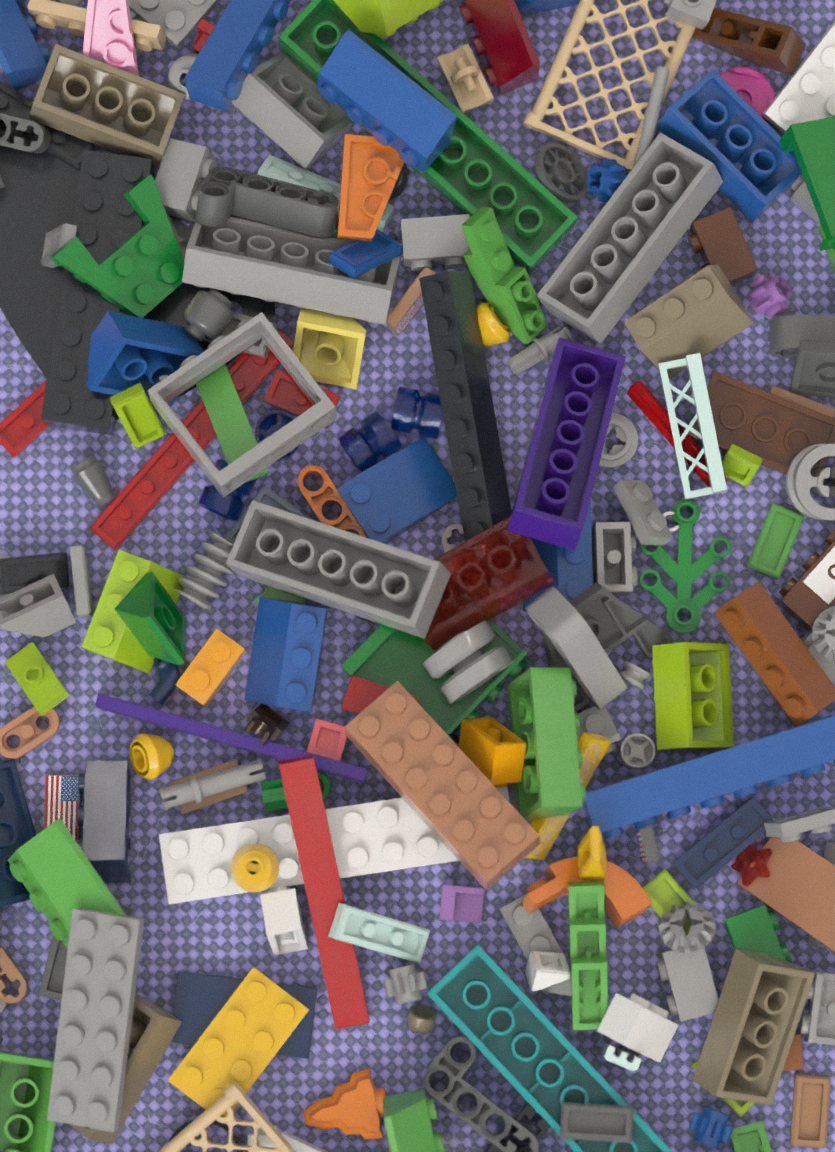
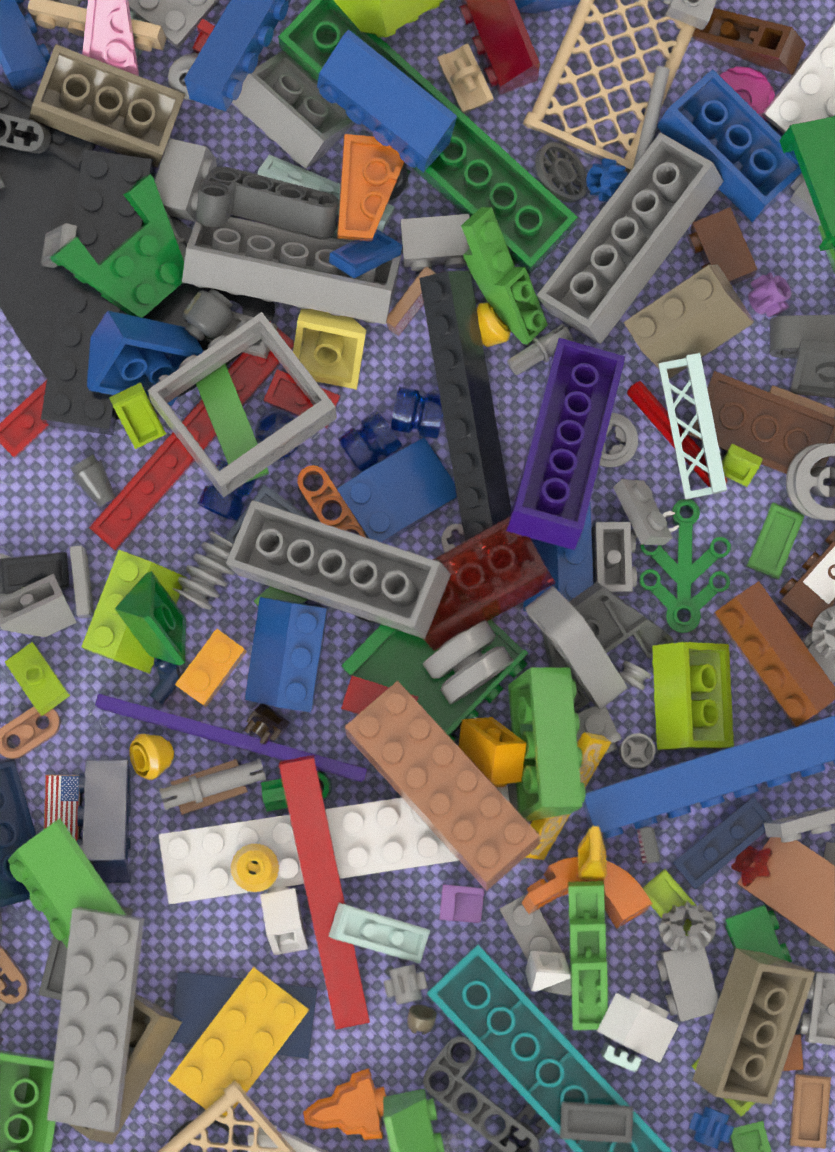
(327, 740): coral plate -> none

